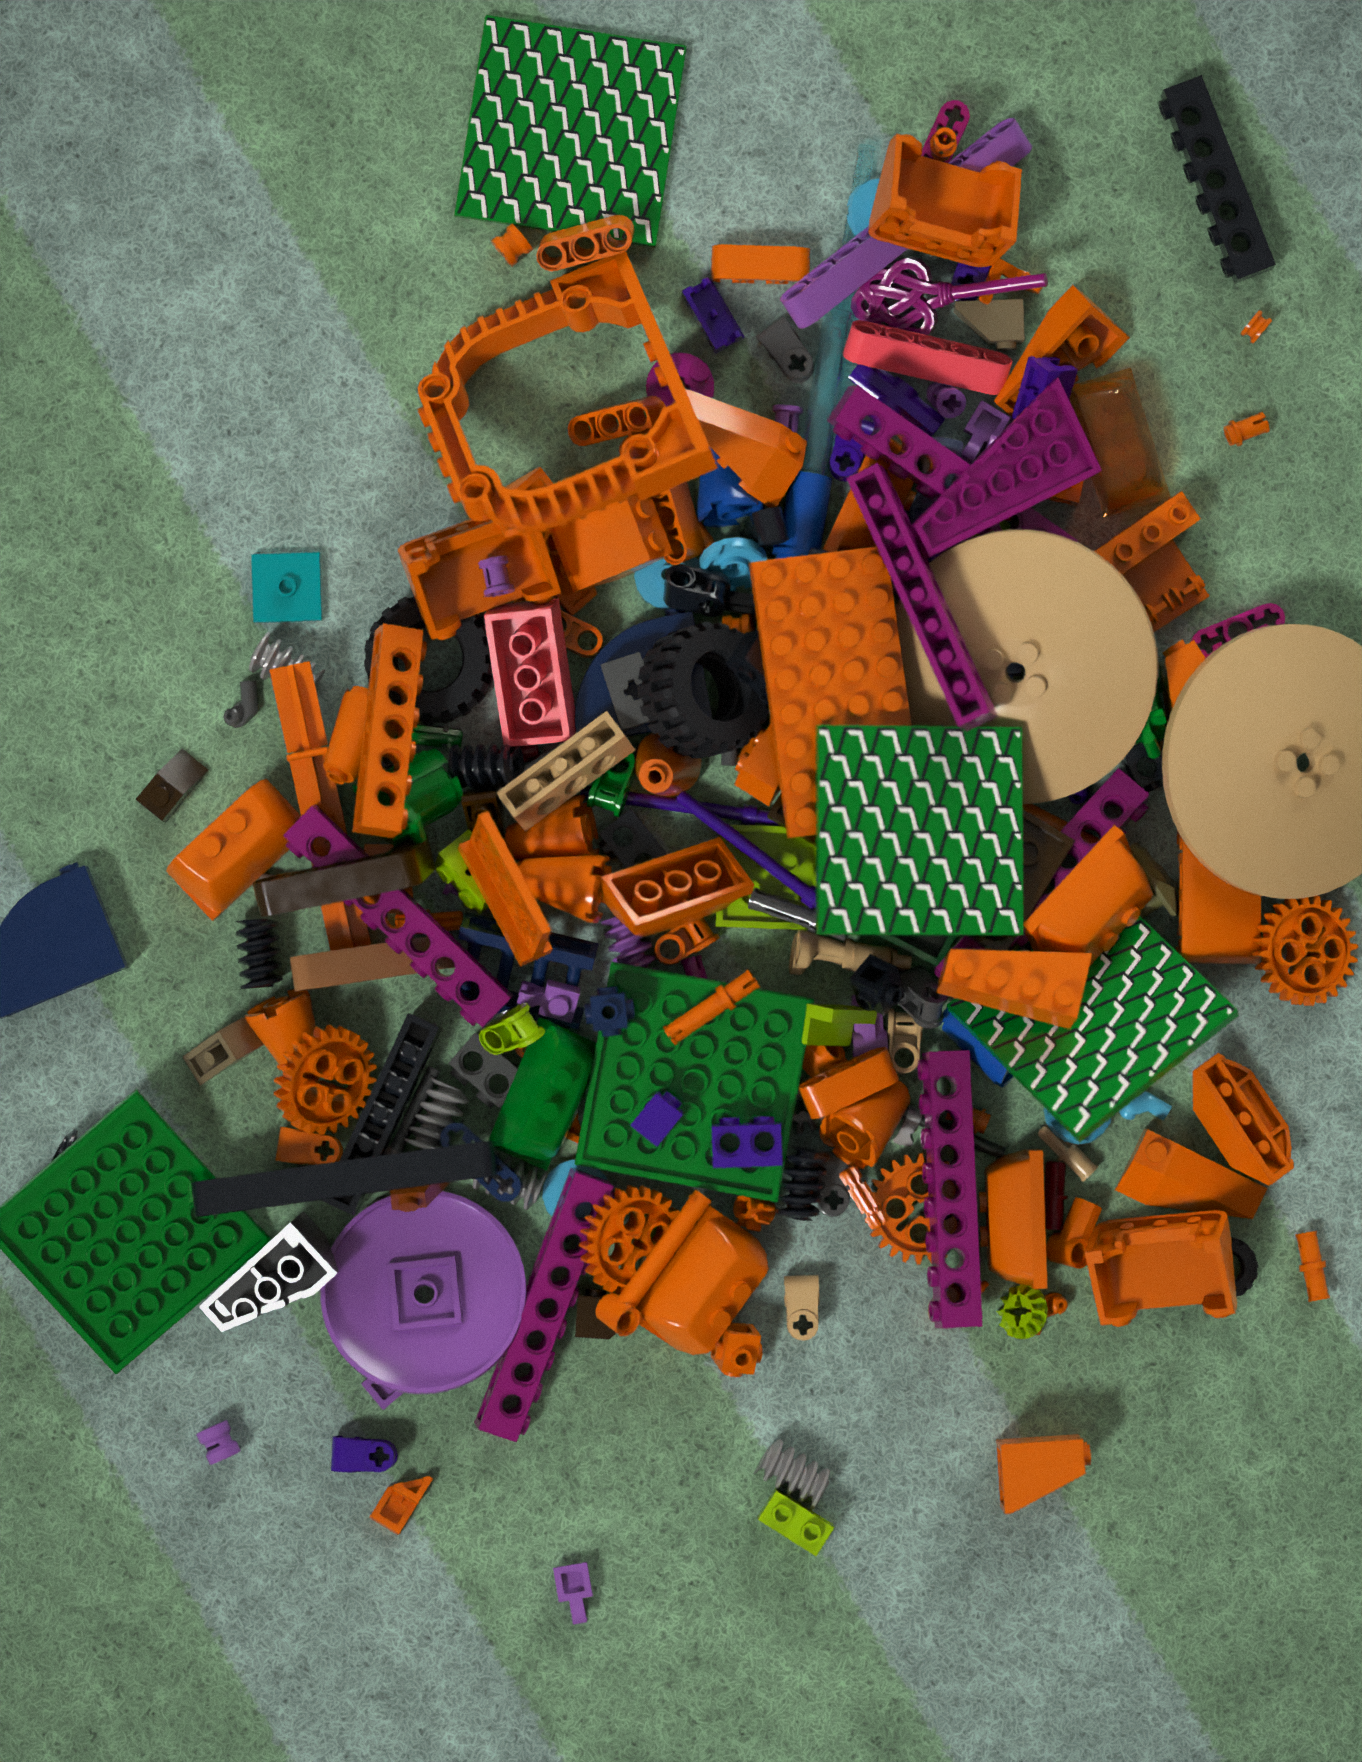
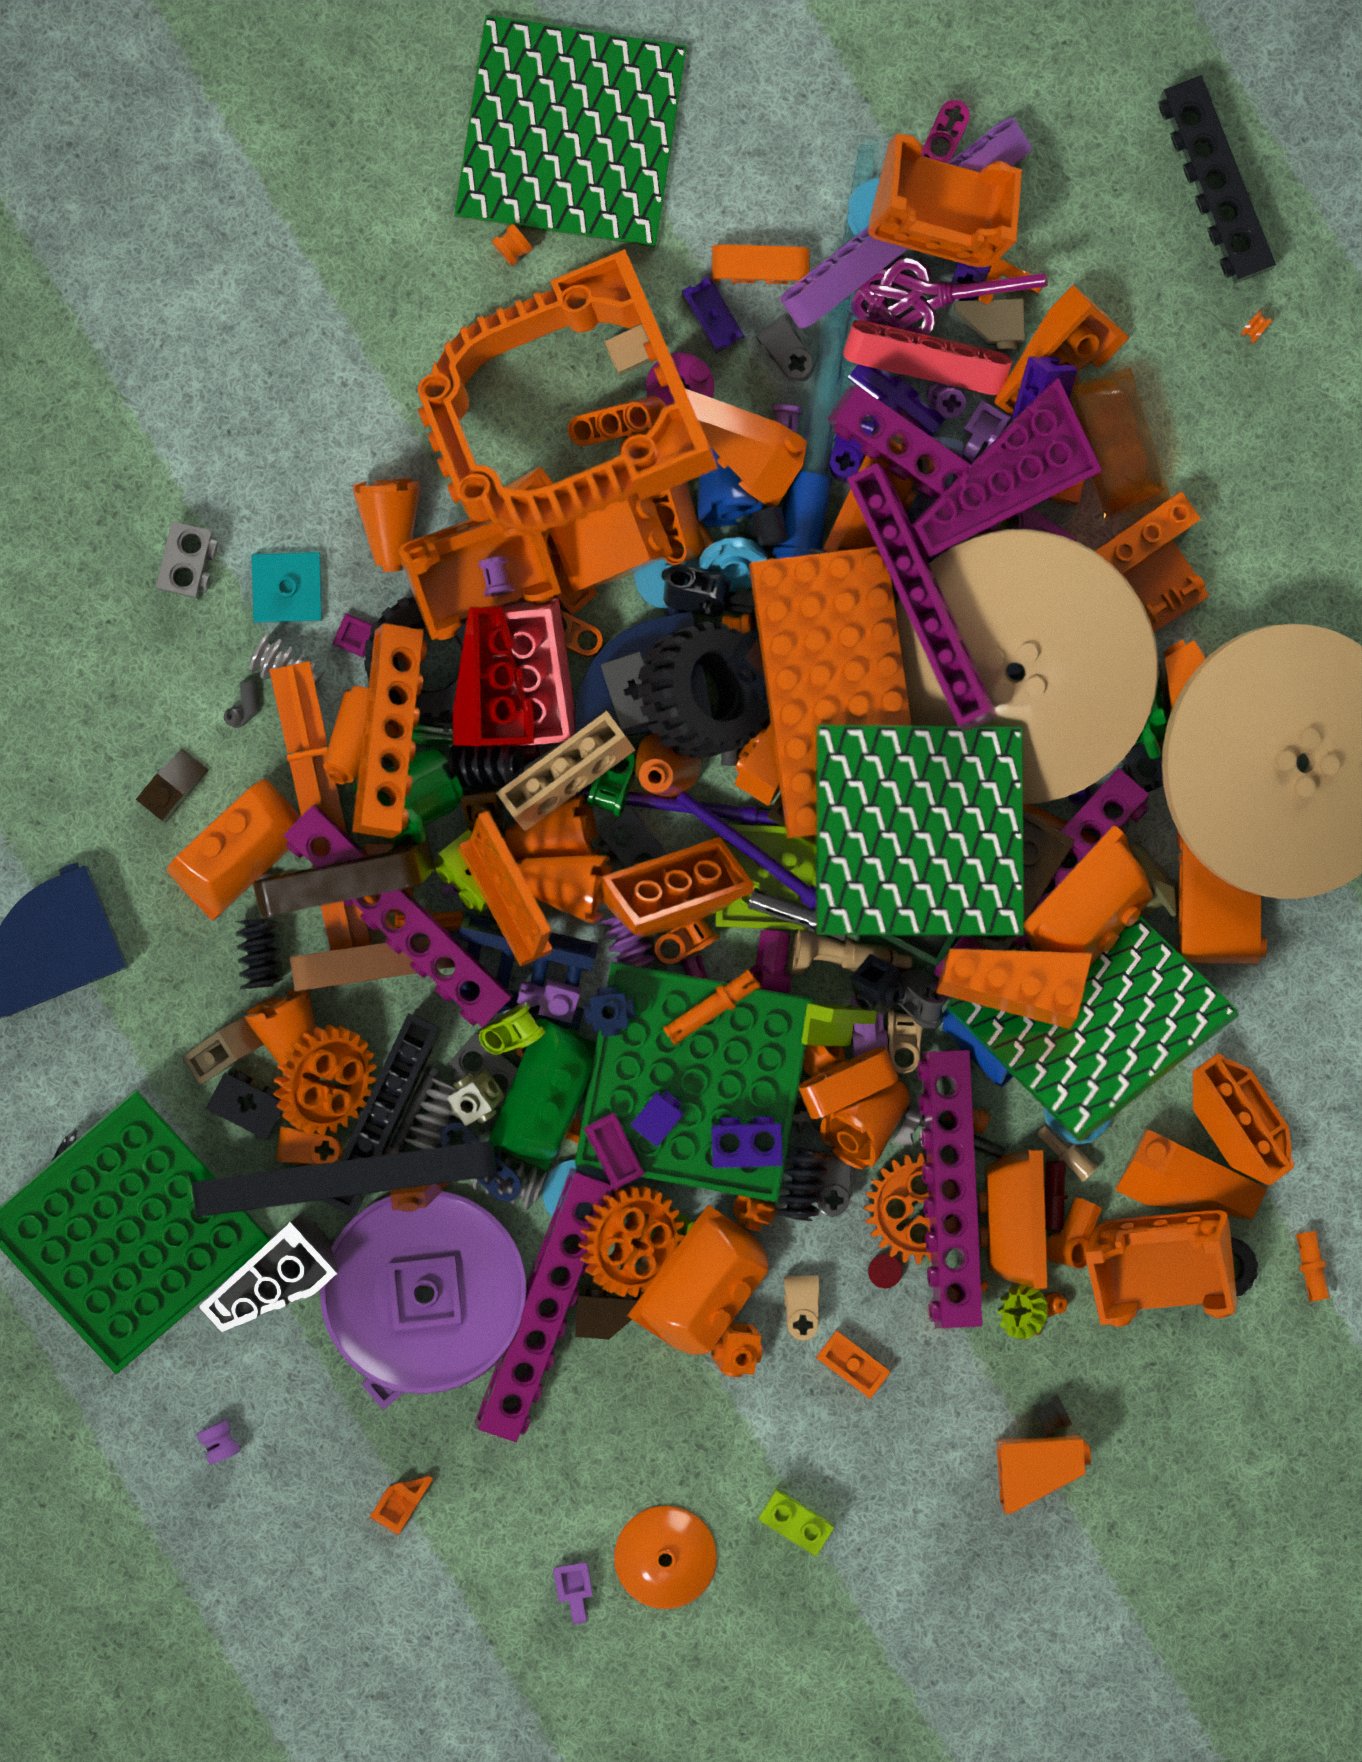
(177, 559): none -> light grey brick
(227, 1105): none -> black brick
(353, 635): none -> magenta tile
(356, 1455): dark purple piece -> none
(388, 517): none -> orange cone
(475, 1097): none -> olive brick
(489, 689): none -> red wedge
(575, 255): orange beam -> none
(614, 1151): none -> magenta tile
(620, 1310): orange piece -> none
(628, 350): none -> tan brick
(669, 1532): none -> orange dish
(772, 961): none -> magenta piece
(794, 1473): light grey piece -> none
(853, 1364): none -> orange plate
(863, 1197): orange axle -> none
(884, 1271): none -> dark red tile
(937, 142): orange pin -> none
(1052, 1415): none -> pearl dark grey wheel
(1144, 1103): medium azure arm -> none
(1245, 429): orange pin -> none
(1257, 613): dark pink beam -> none
(1305, 950): orange gear -> none

